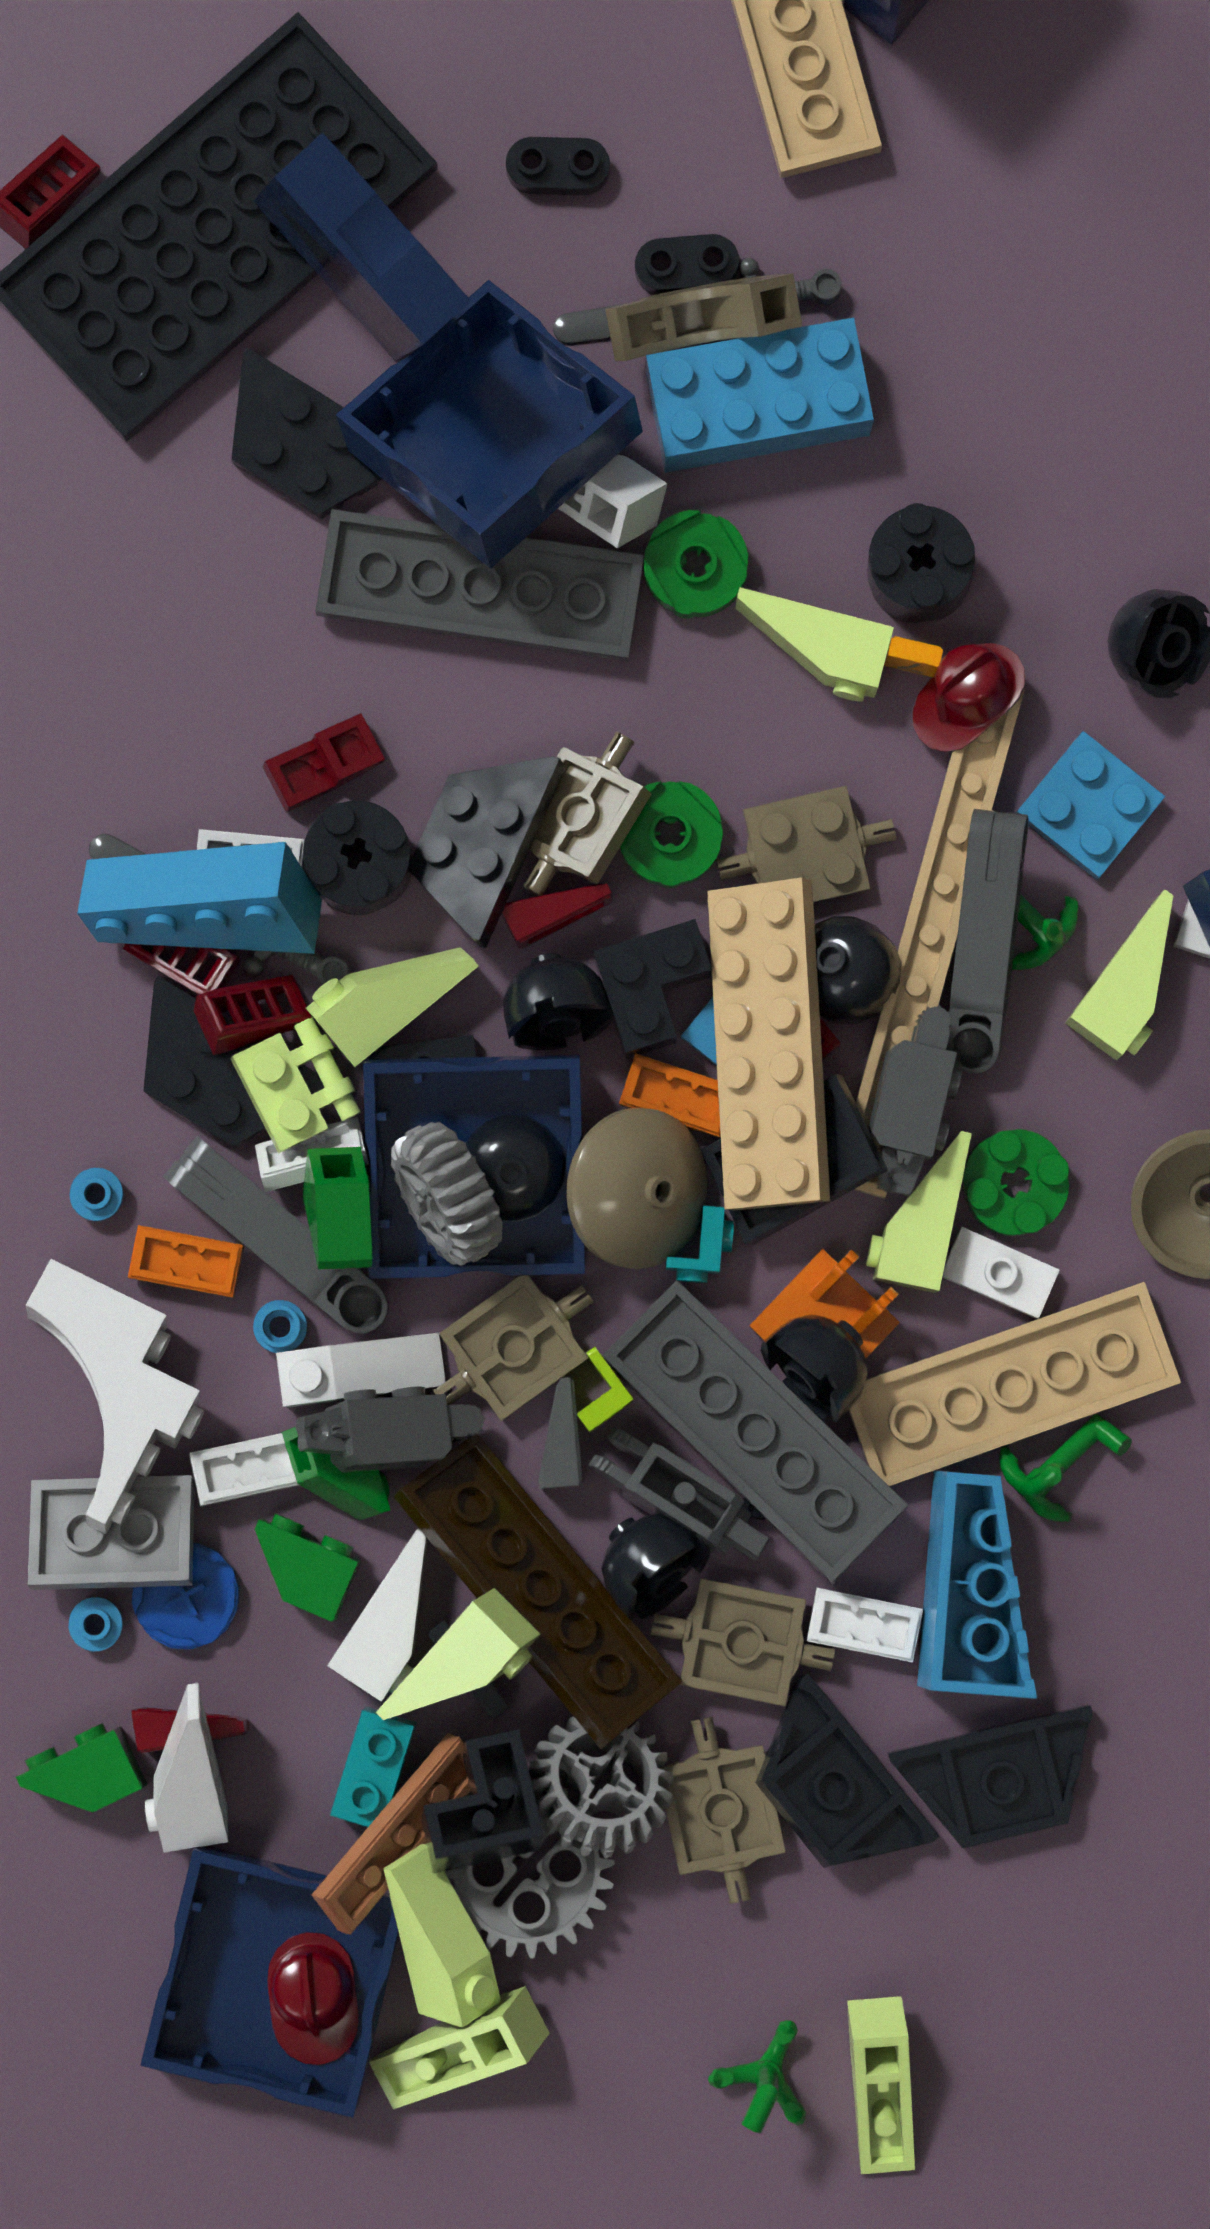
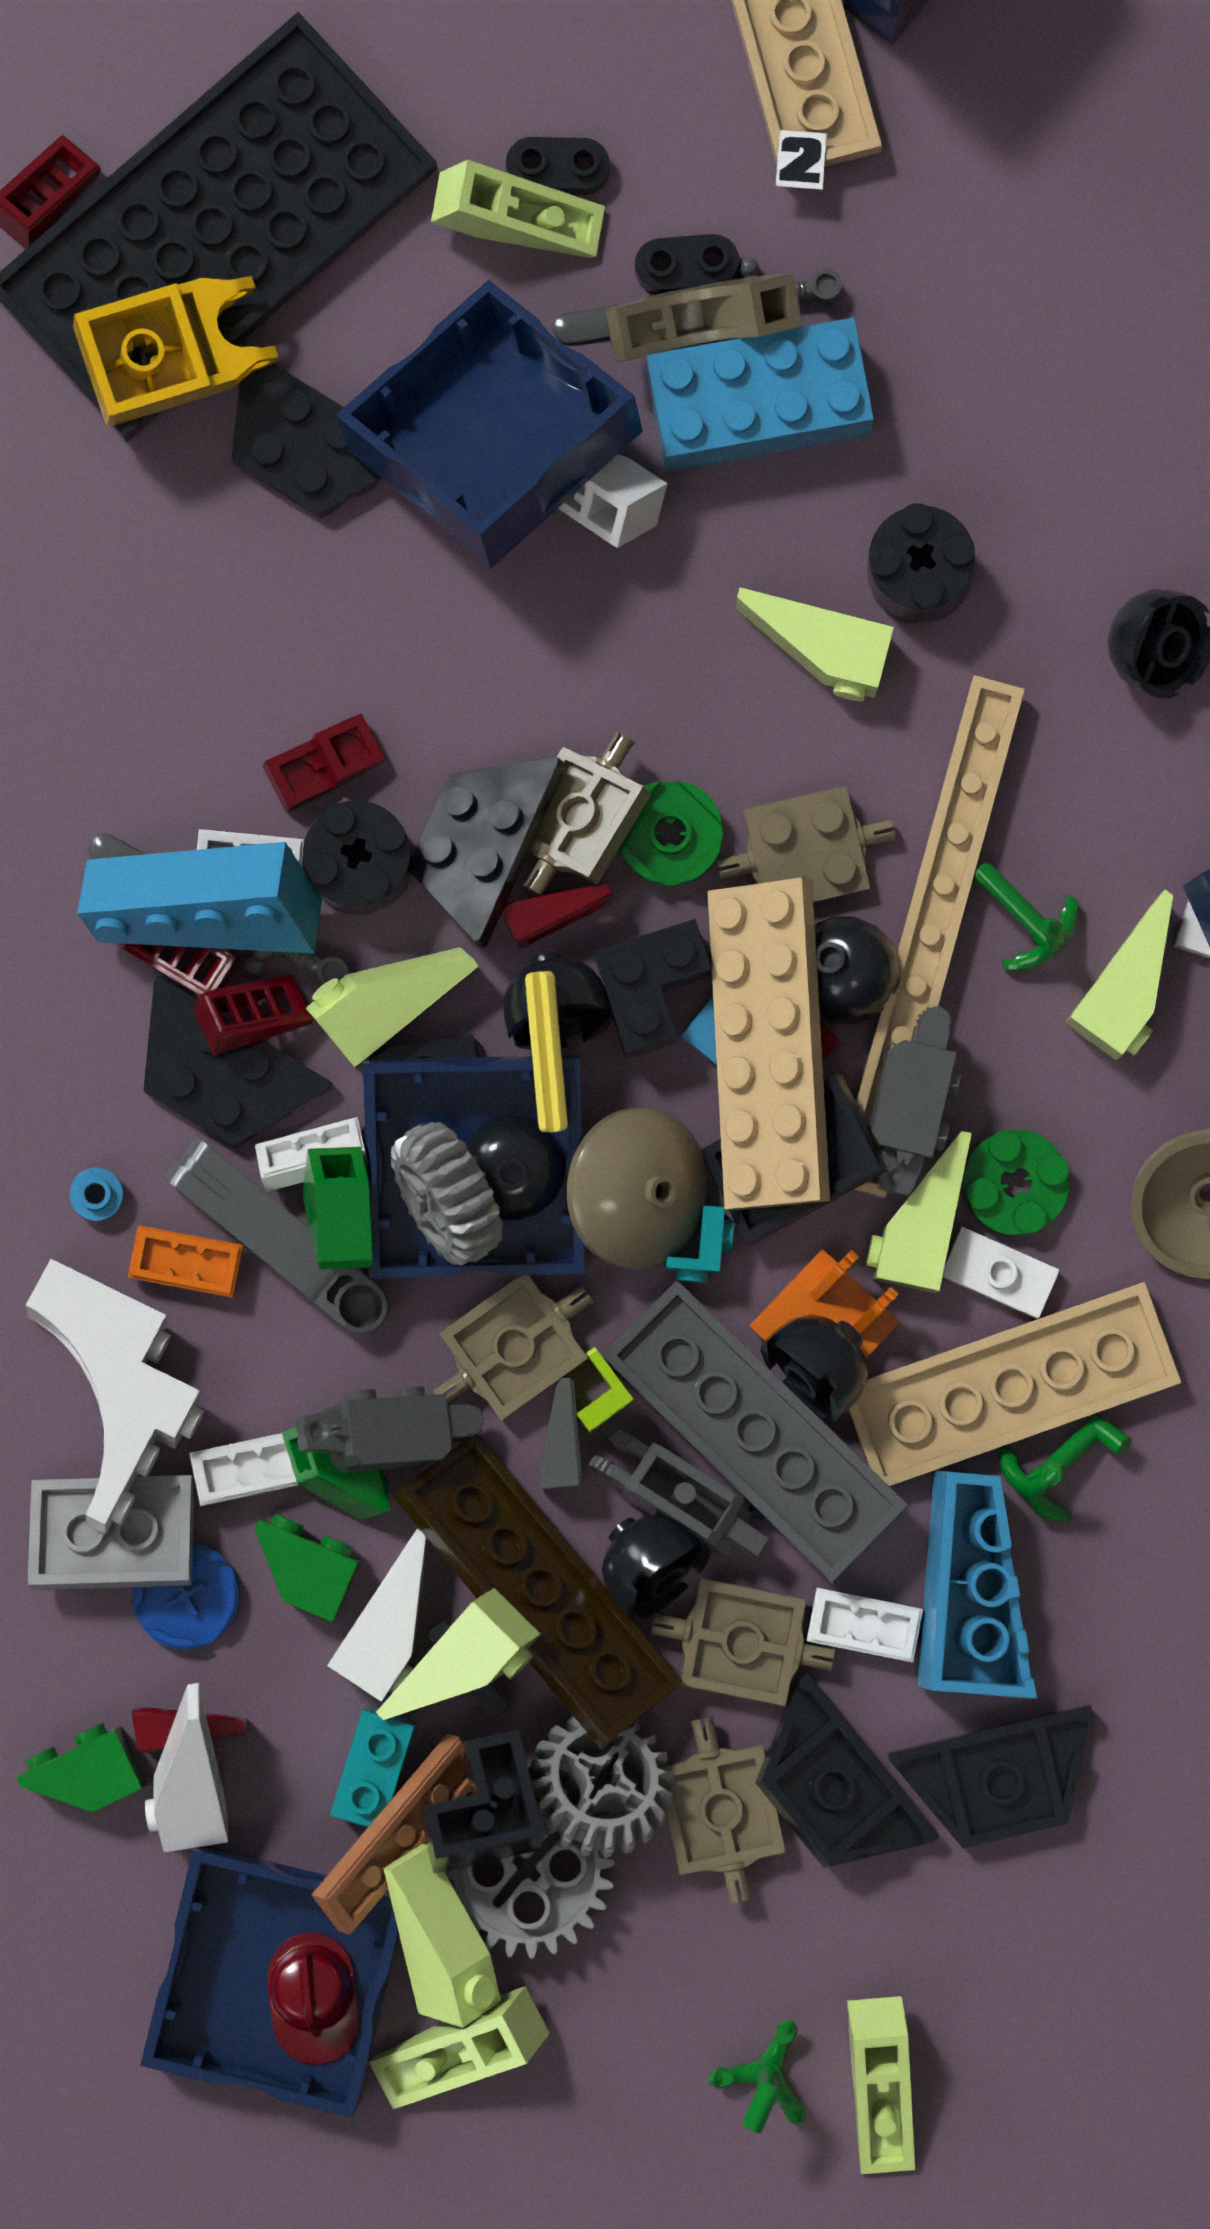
(112, 1619): dark azure plate -> none
(186, 344): none -> yellow brick
(263, 1322): dark azure plate -> none
(280, 1091): yellowish green plate -> none
(361, 248): dark blue tile -> none
(381, 1365): white slope -> none
(430, 583): dark grey plate -> none
(515, 211): none -> yellowish green slope
(546, 1051): none -> light yellow axle
(666, 557): green plate -> none
(675, 1091): orange plate -> none
(801, 159): none -> sticker
(913, 656): light orange tile -> none
(967, 695): dark red piece -> none
(986, 937): dark grey piece -> none
(1090, 805): dark azure plate -> none

